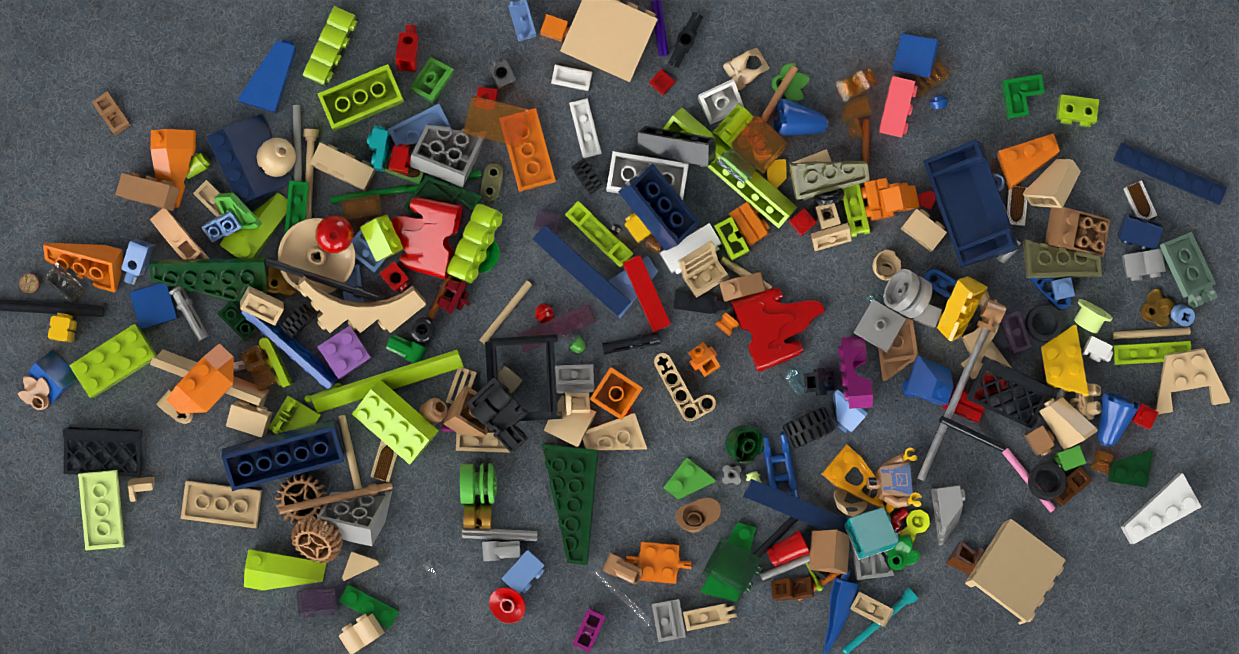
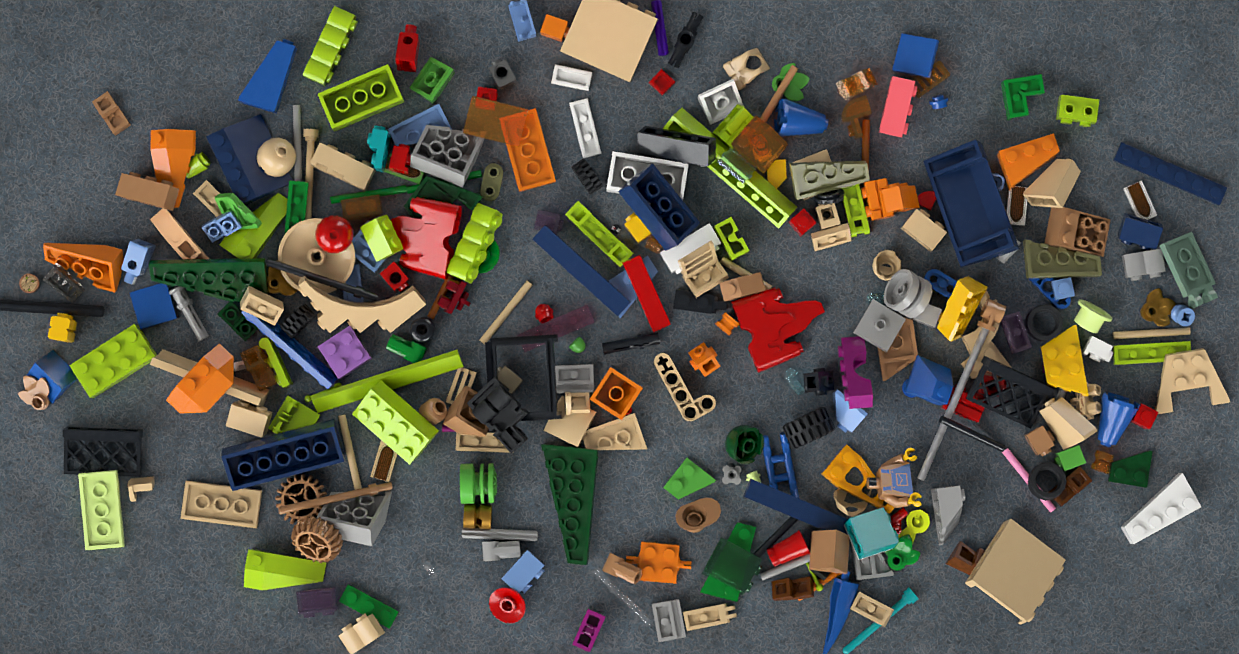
(170, 410): tan piece -> none
(357, 564): tan slope -> none
(749, 224): orange brick -> none

